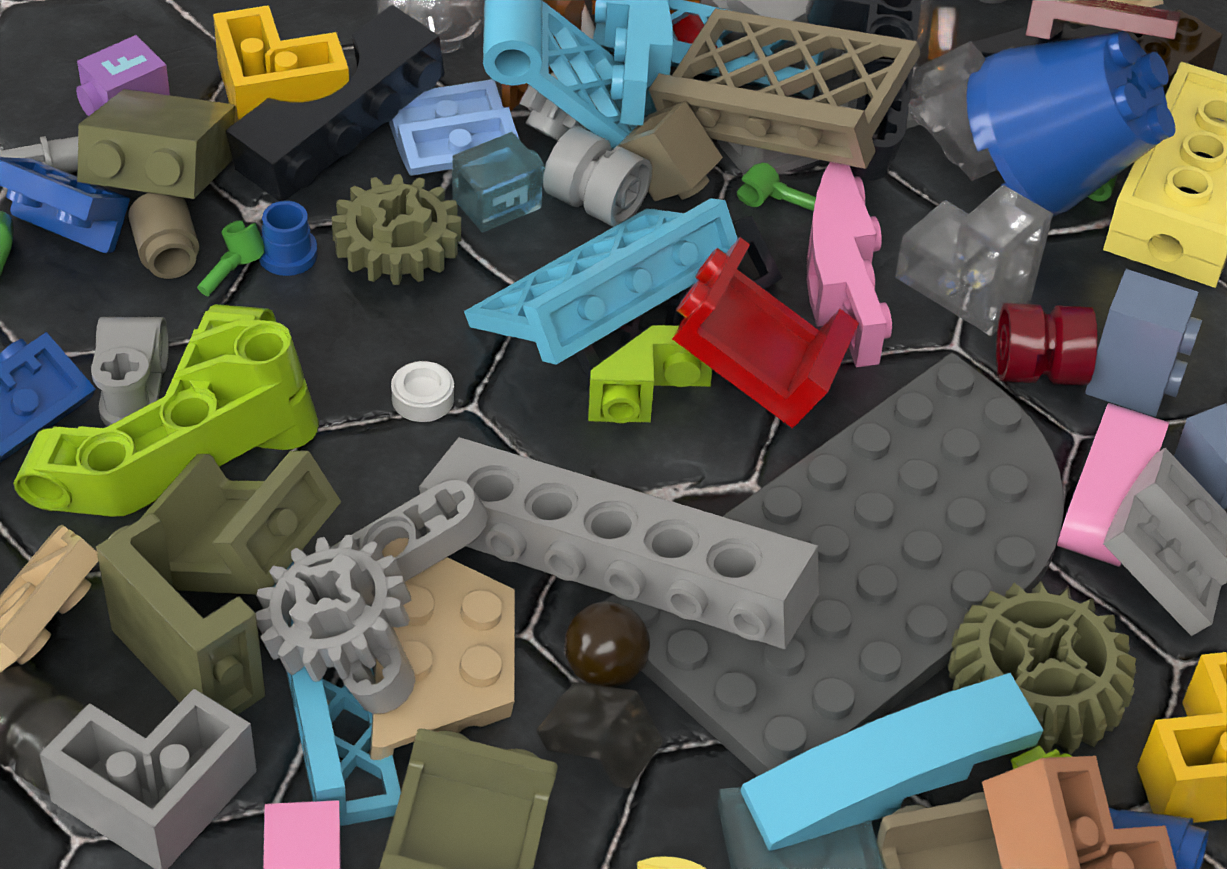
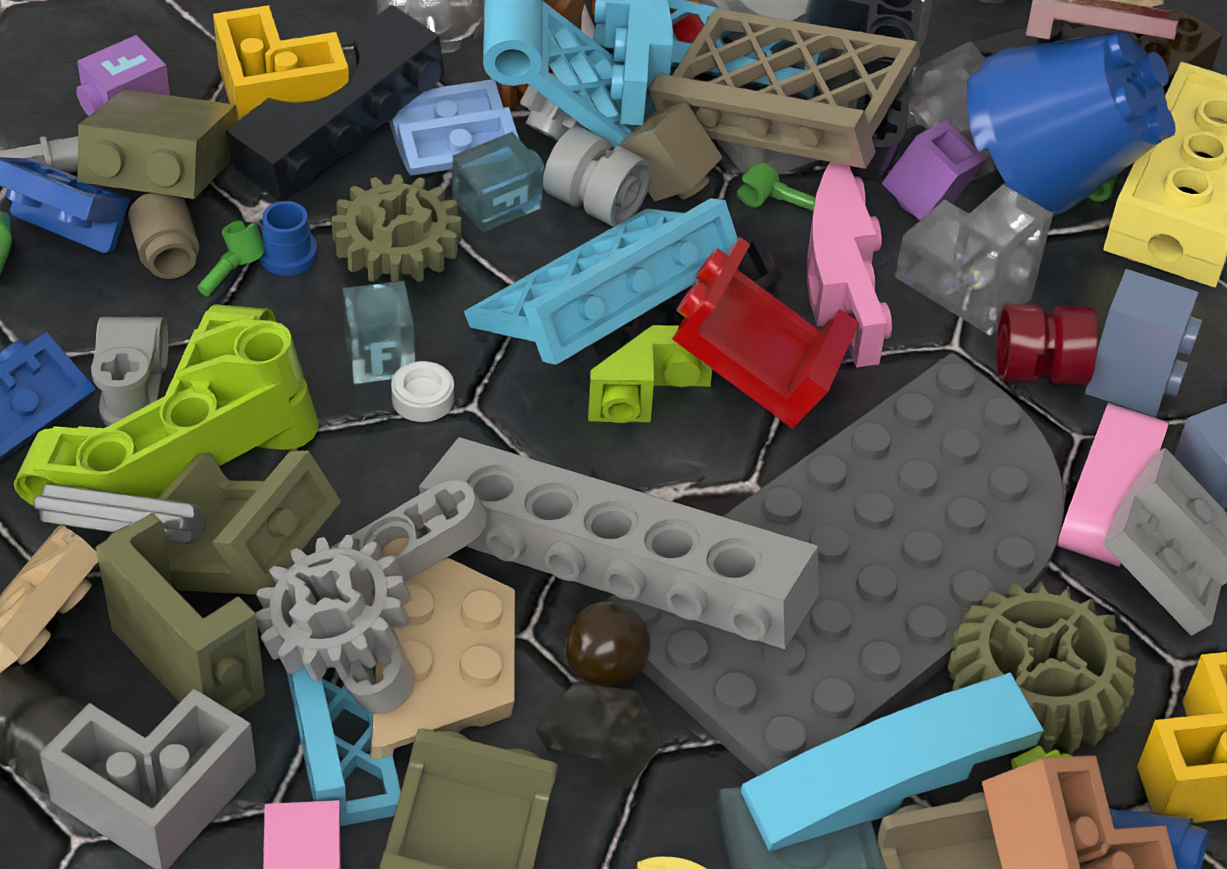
(112, 510): none -> axle
(378, 330): none -> clear light blue brick
(933, 170): none -> medium lavender brick
(943, 31): tile -> none

